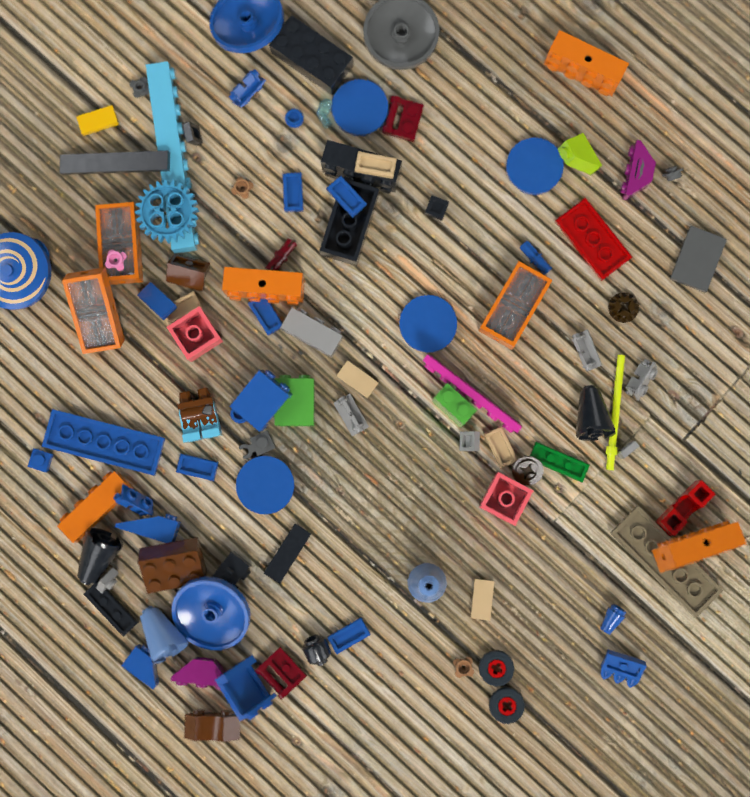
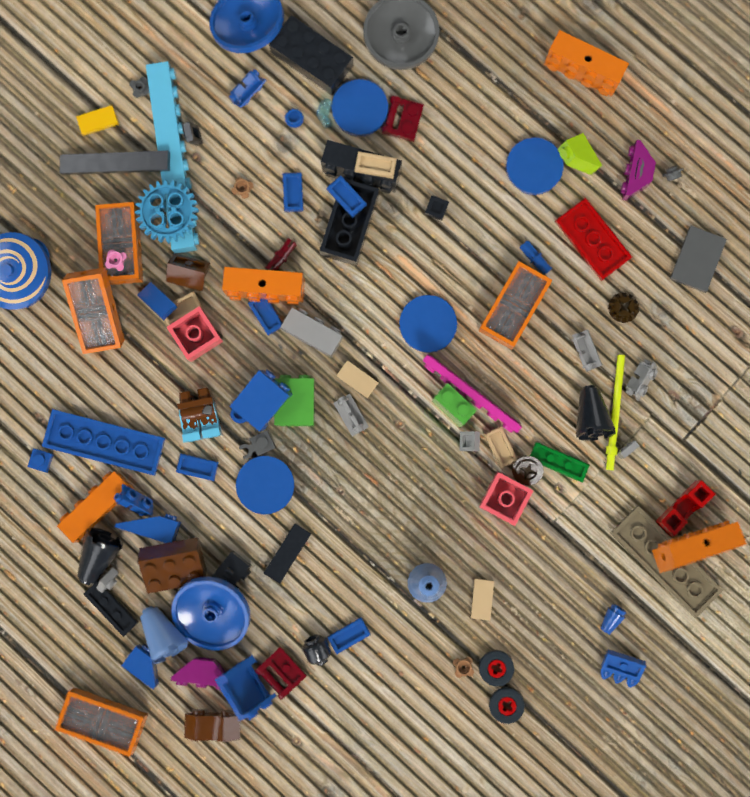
(101, 721): none -> brick

